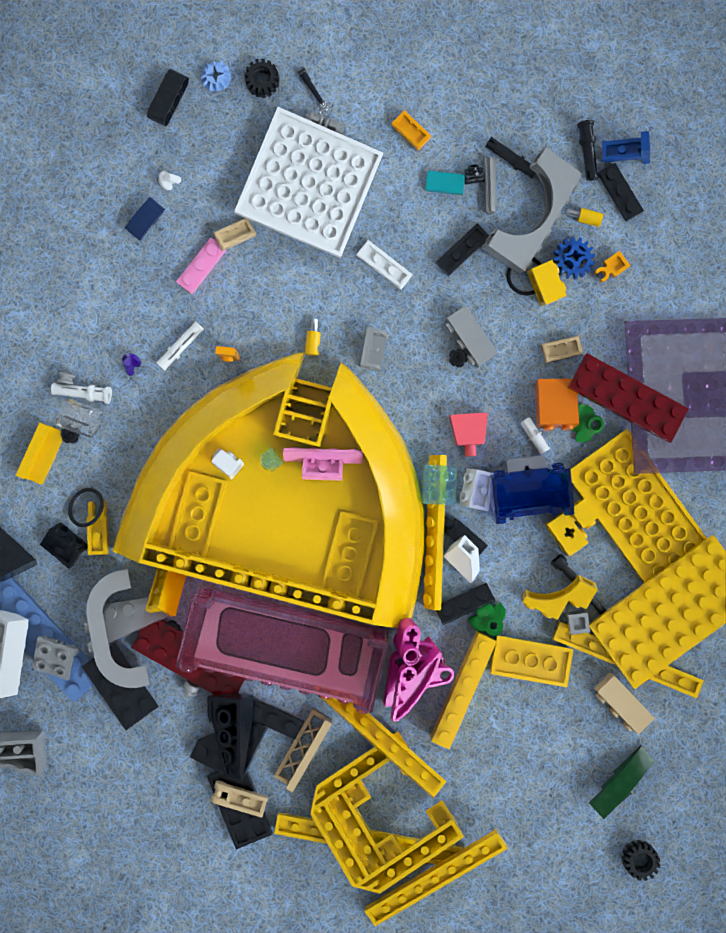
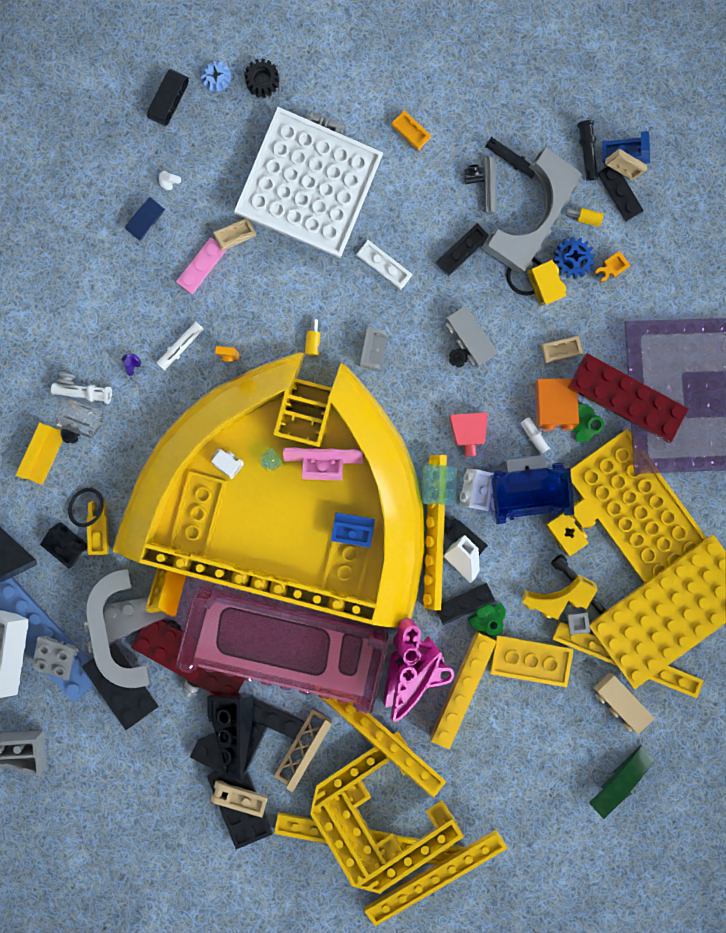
(325, 107): piece -> none
(352, 529): none -> blue plate
(445, 183): teal tile -> none
(626, 164): none -> tan plate
(646, 870): black tyre -> none

